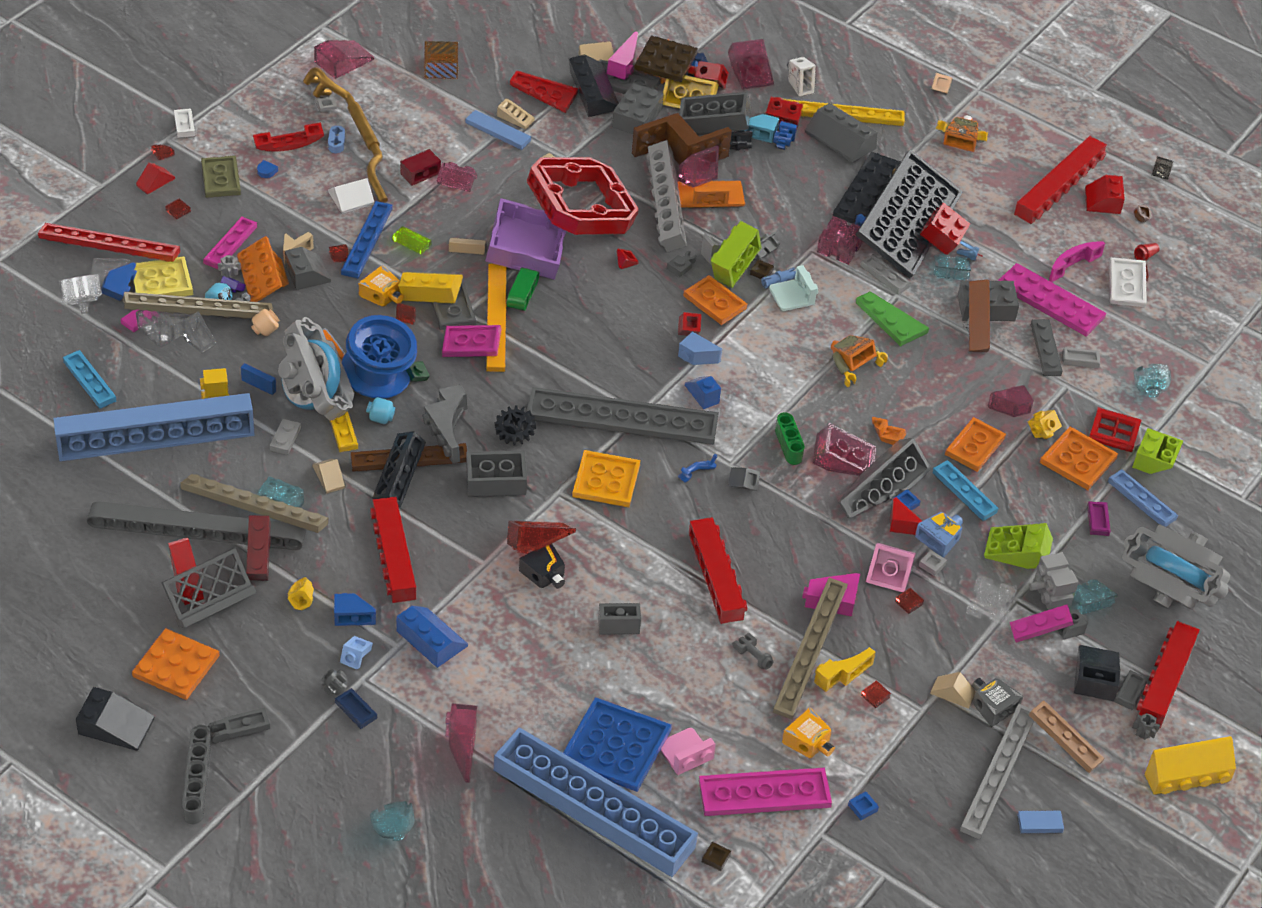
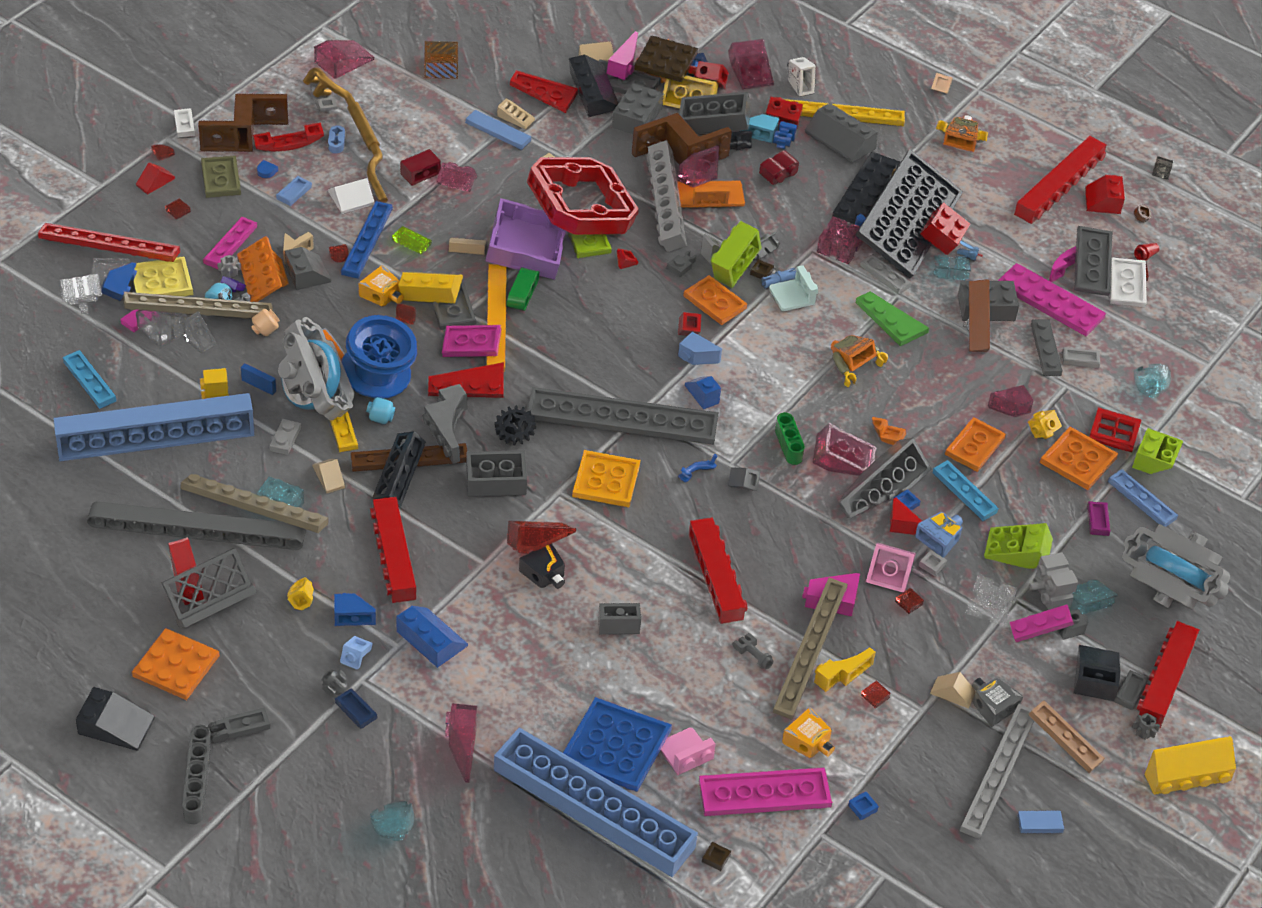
(238, 134): none -> reddish brown bracket
(258, 547): dark red brick -> none
(294, 191): none -> medium blue tile
(418, 372): dark green plate -> none
(477, 382): none -> red wing
(590, 245): none -> lime tile
(779, 167): none -> dark red brick
(1093, 260): none -> dark grey tile

